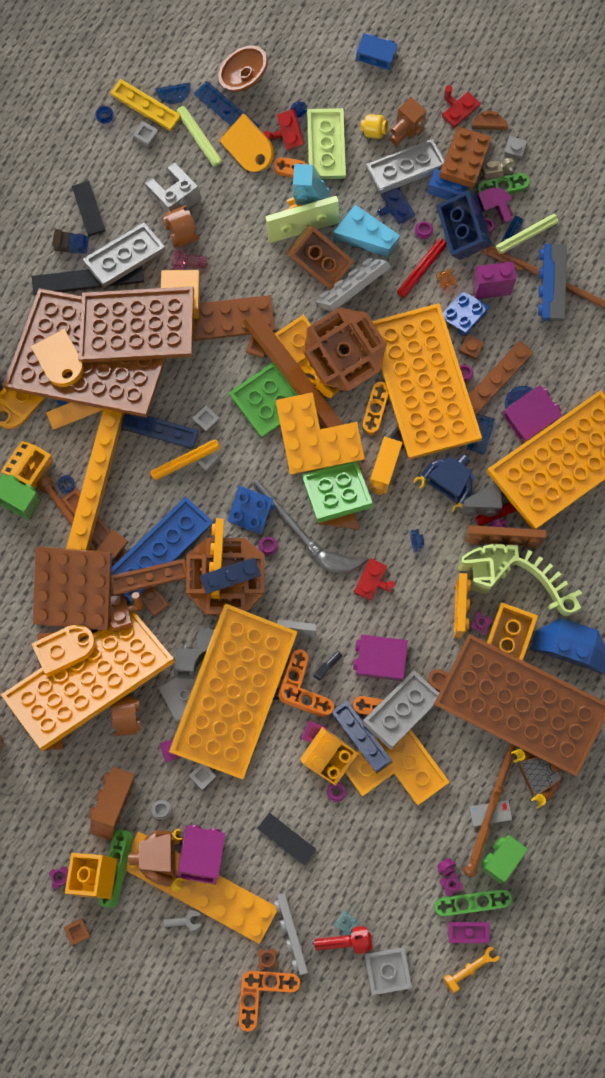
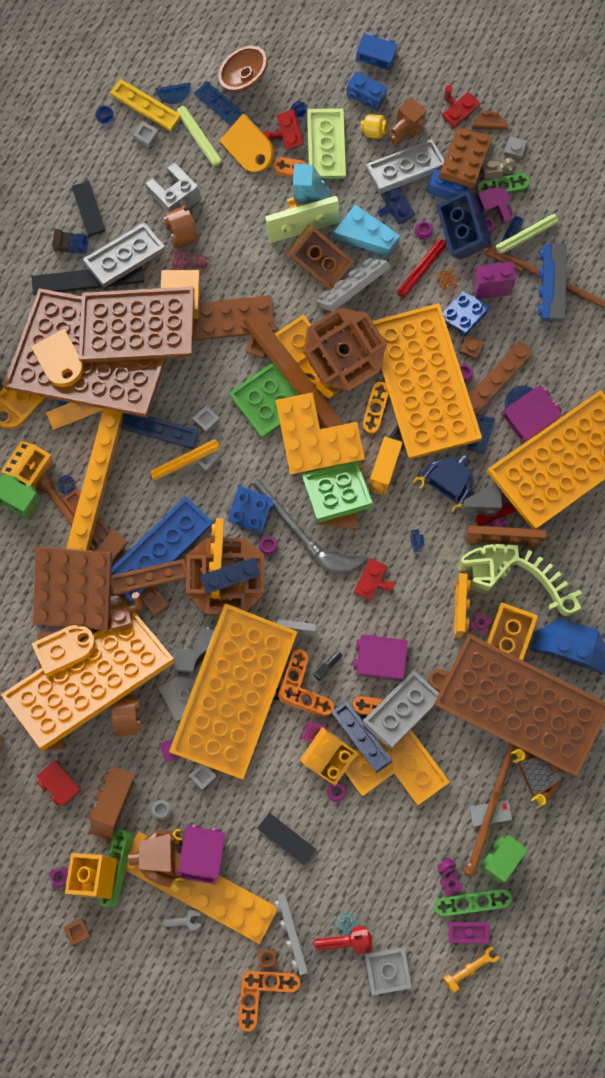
(58, 783): none -> red brick
(366, 91): none -> blue brick

